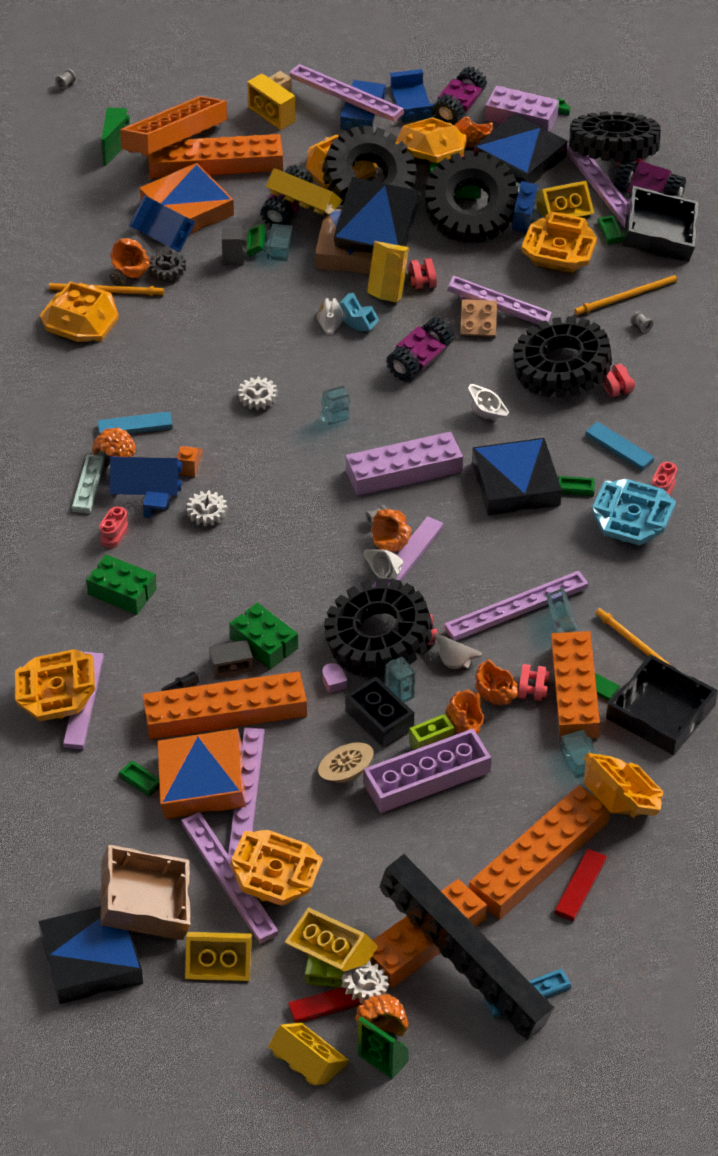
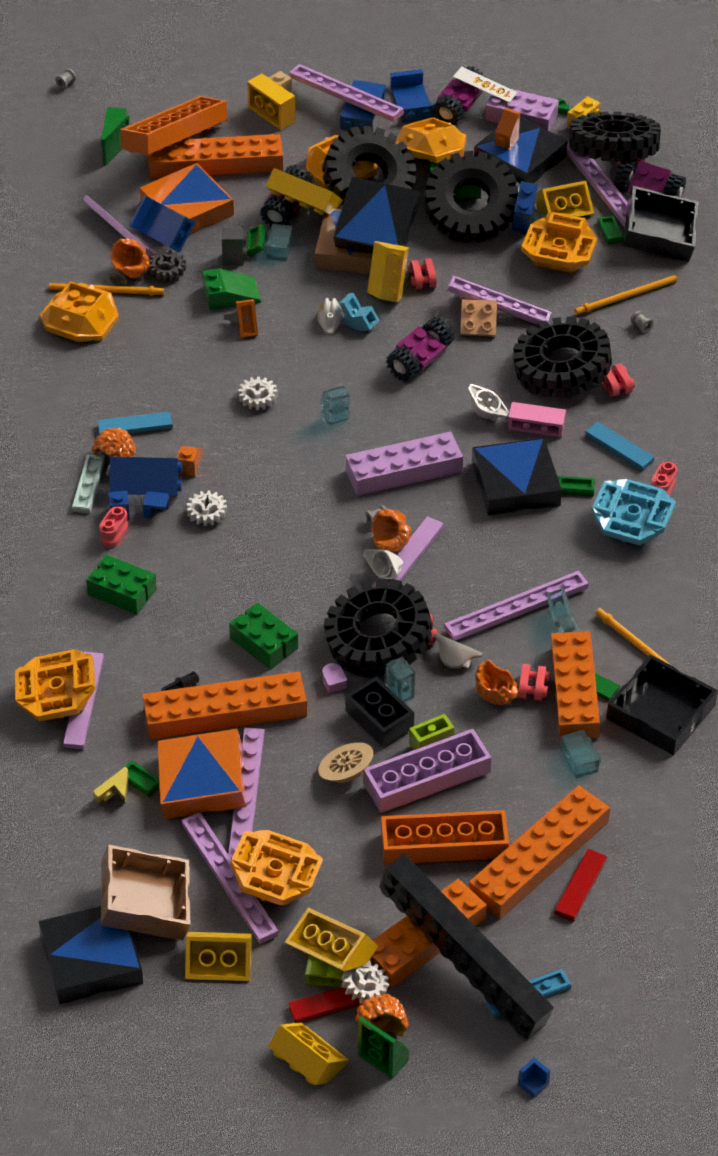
(114, 223): none -> lavender tile
(117, 783): none -> light yellow slope
(119, 499): none -> blue brick
(226, 287): none -> green slope
(230, 658): dark grey brick -> none
(245, 317): none -> orange piece
(444, 836): none -> orange brick
(465, 711): orange hair -> none
(473, 131): orange hair -> none
(485, 84): none -> white sticker
(508, 129): none -> orange slope
(534, 1077): none -> blue panel
(536, 419): none -> bright pink brick
(586, 106): none -> yellow brick
(622, 786): light orange piece -> none

